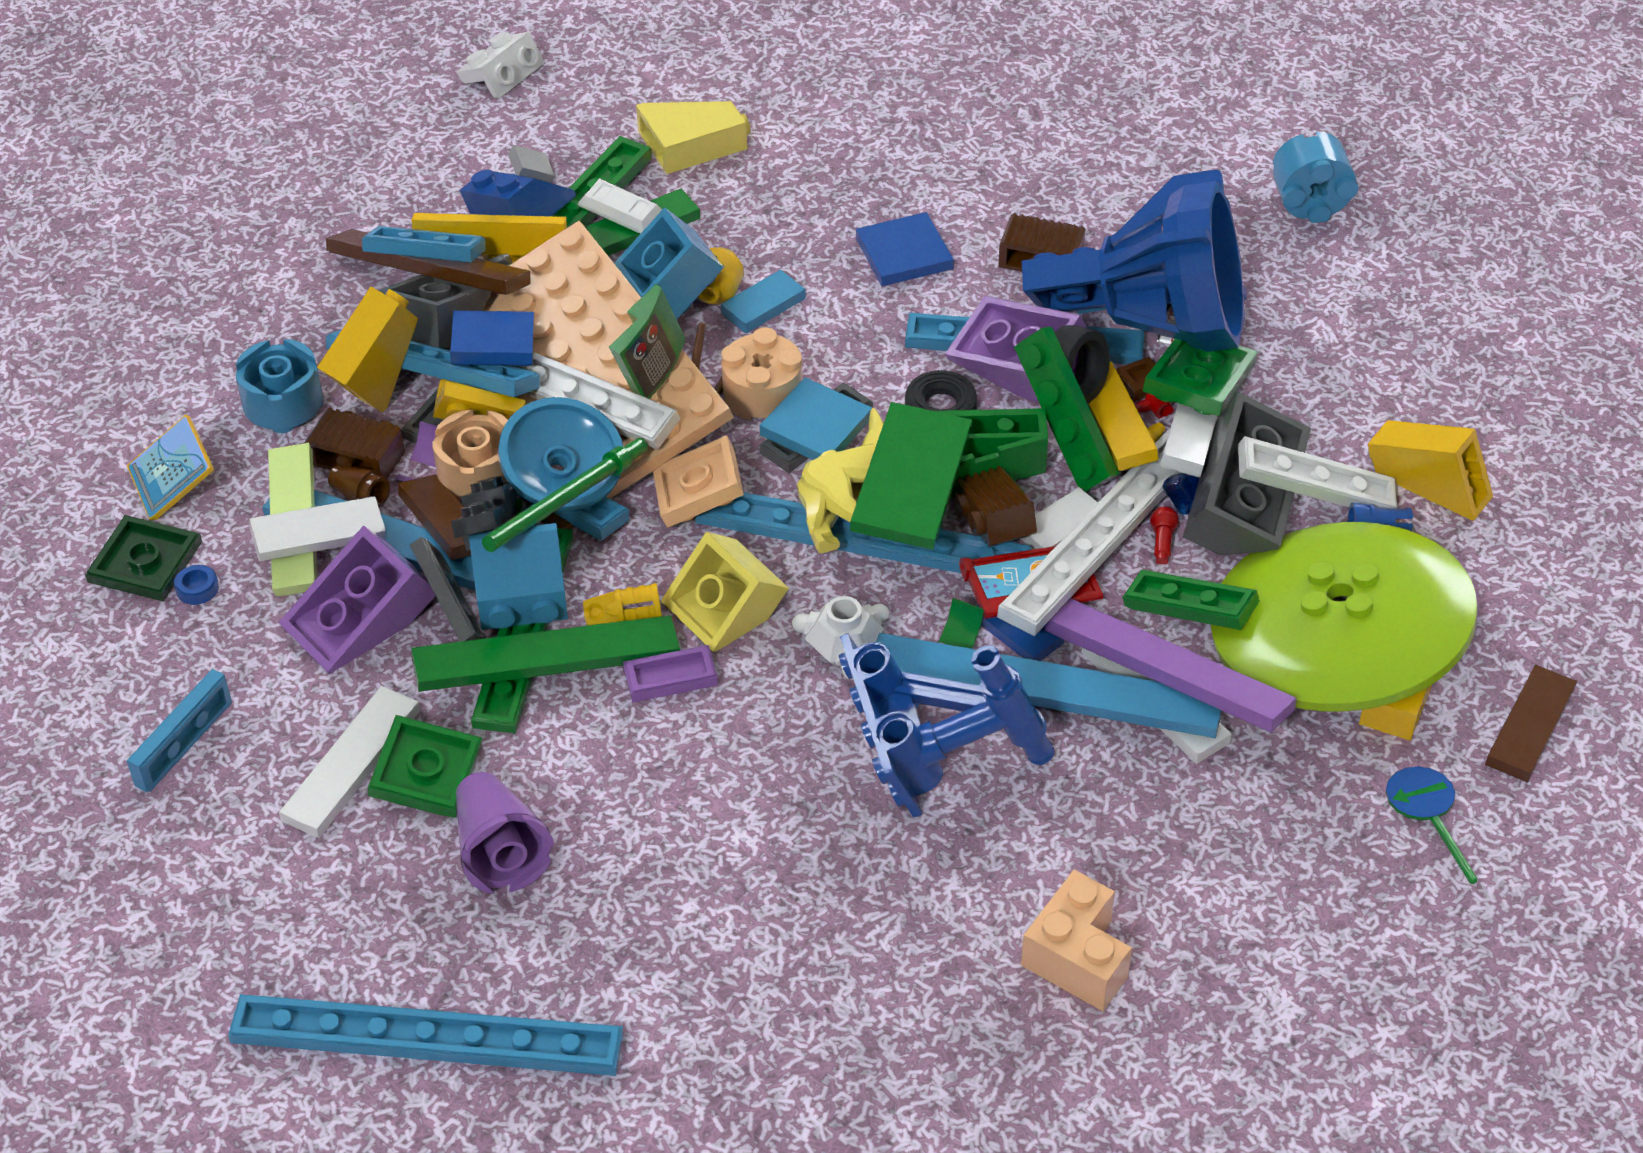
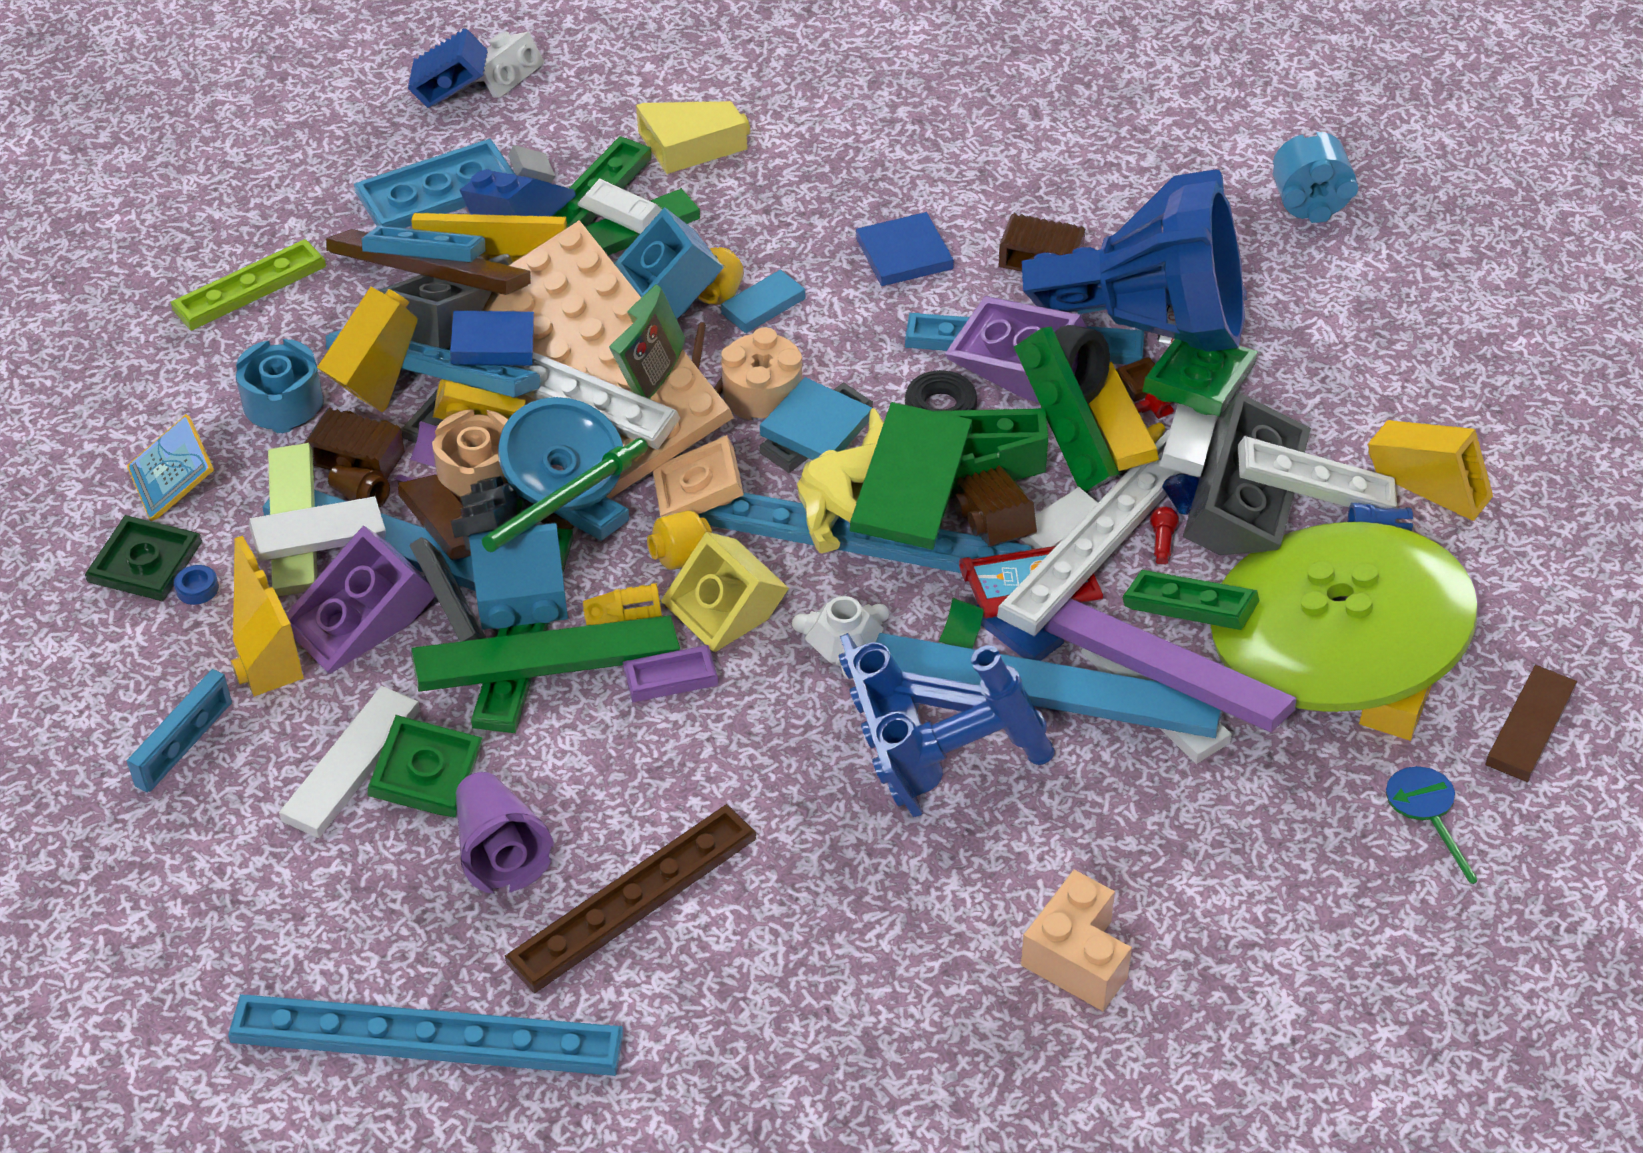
(248, 284): none -> lime tile
(260, 628): none -> yellow wedge
(427, 185): none -> dark azure tile
(447, 68): none -> blue brick
(629, 898): none -> reddish brown tile
(676, 538): none -> yellow head

